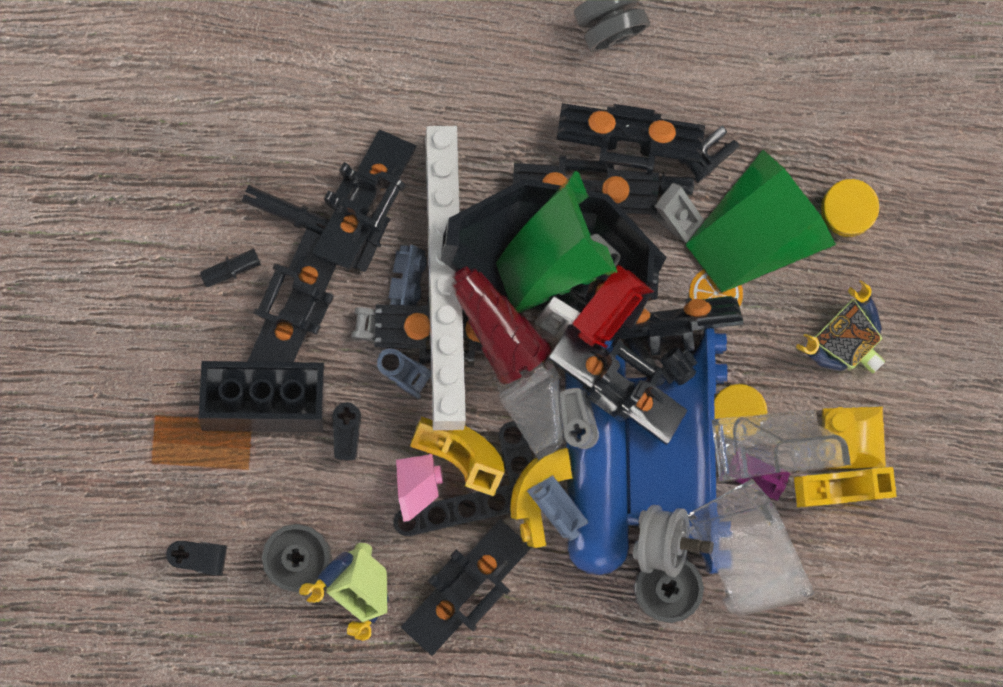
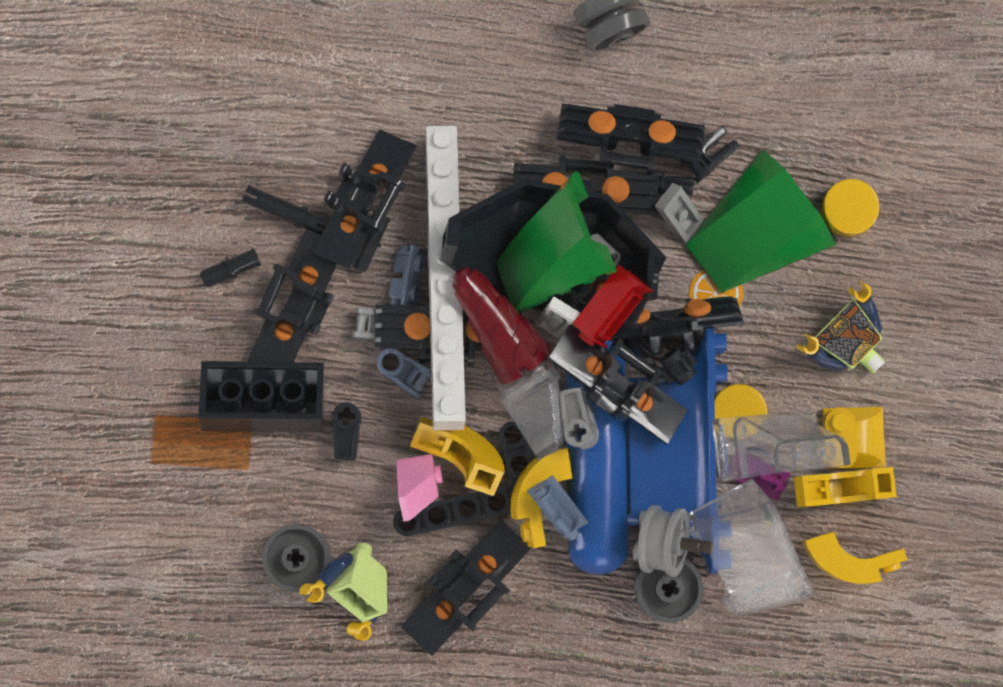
(203, 557): black piece -> none
(838, 564): none -> yellow arch

